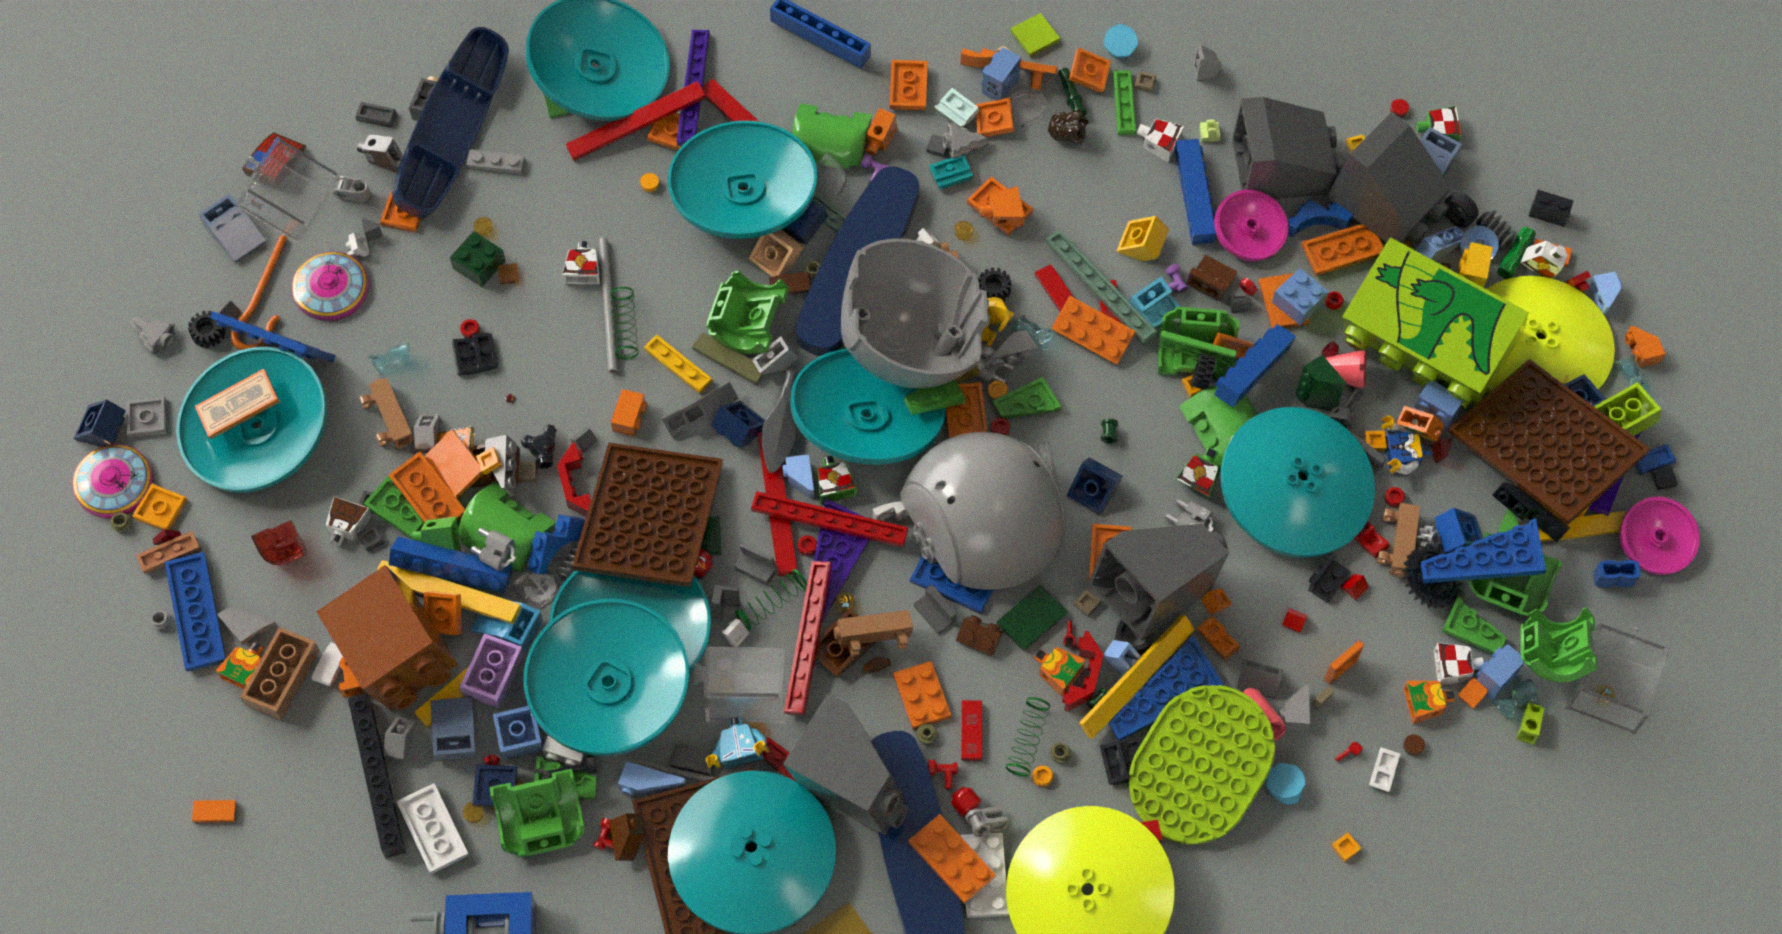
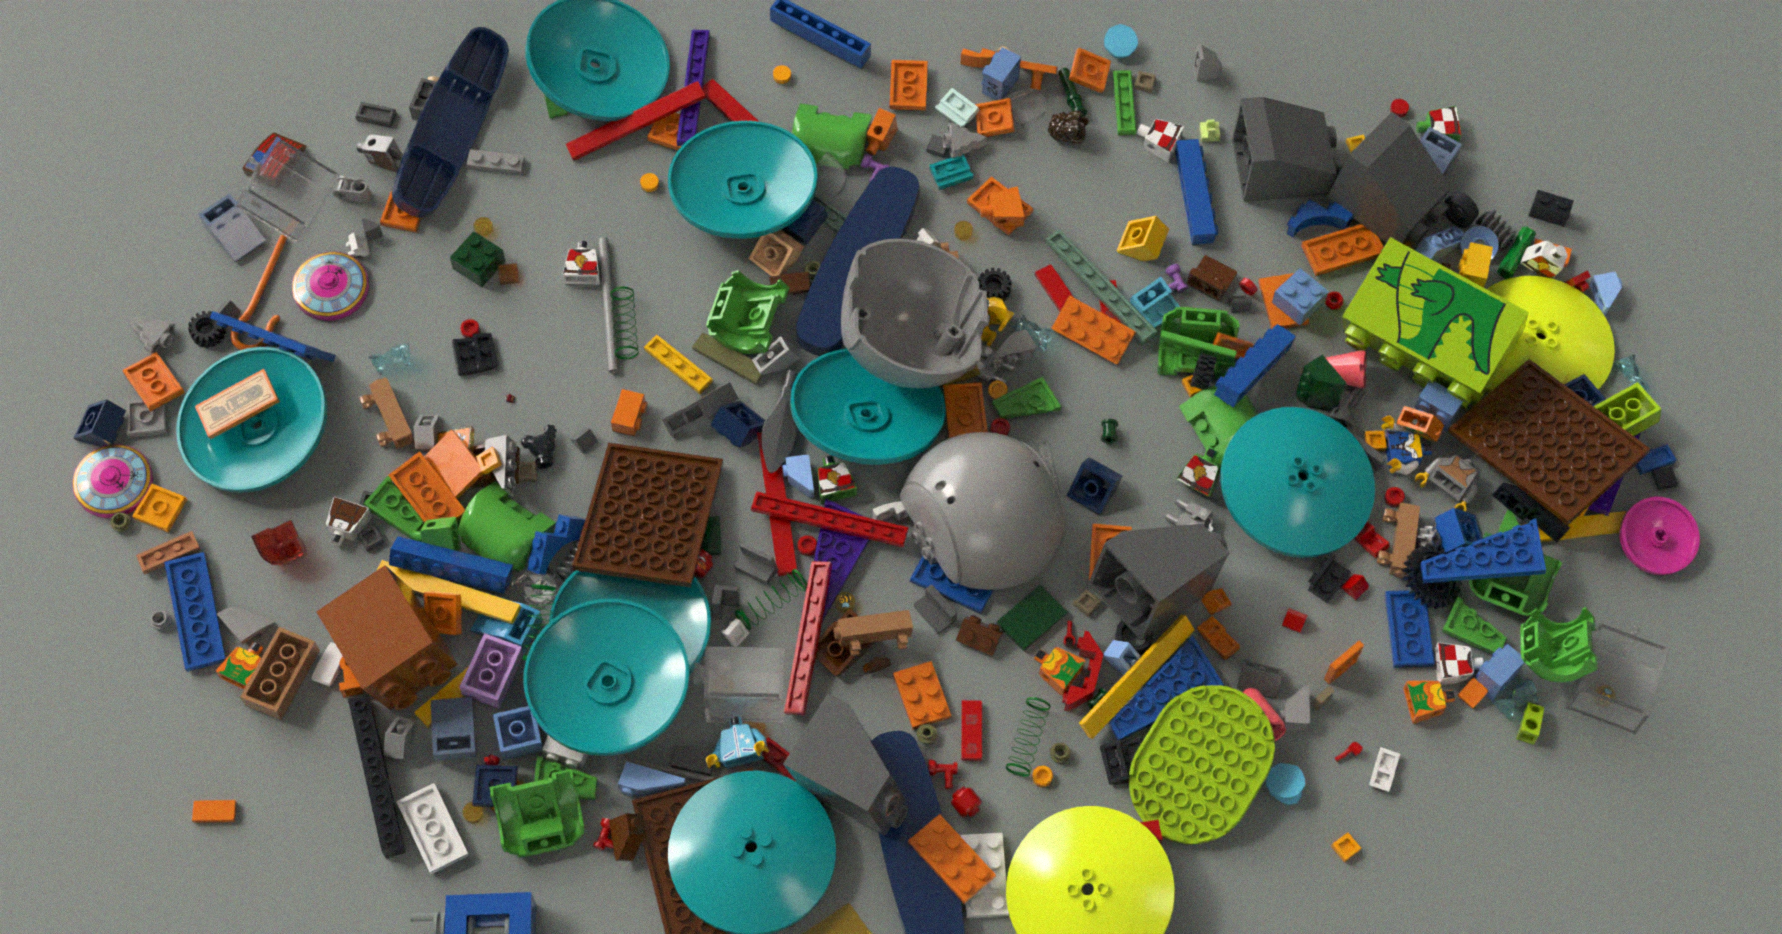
(153, 381): none -> orange tile
(165, 535): dark red tile -> none
(496, 550): light grey piece -> none
(540, 587): none -> green piece
(570, 462): red slope -> none
(588, 766): black piece -> none
(782, 74): none -> light orange tile
(934, 398): bright green wing -> none
(986, 820): light grey piece -> none
(1035, 34): lime tile -> none
(1251, 225): dark pink dish -> none
(1330, 349): dark red tile -> none
(1409, 630): none -> blue tile
(1413, 745): reddish brown tile -> none
(1441, 449): clear red slope -> none
(1454, 477): none -> light grey torso
(1613, 573): blue brick -> none
(1644, 346): orange slope -> none

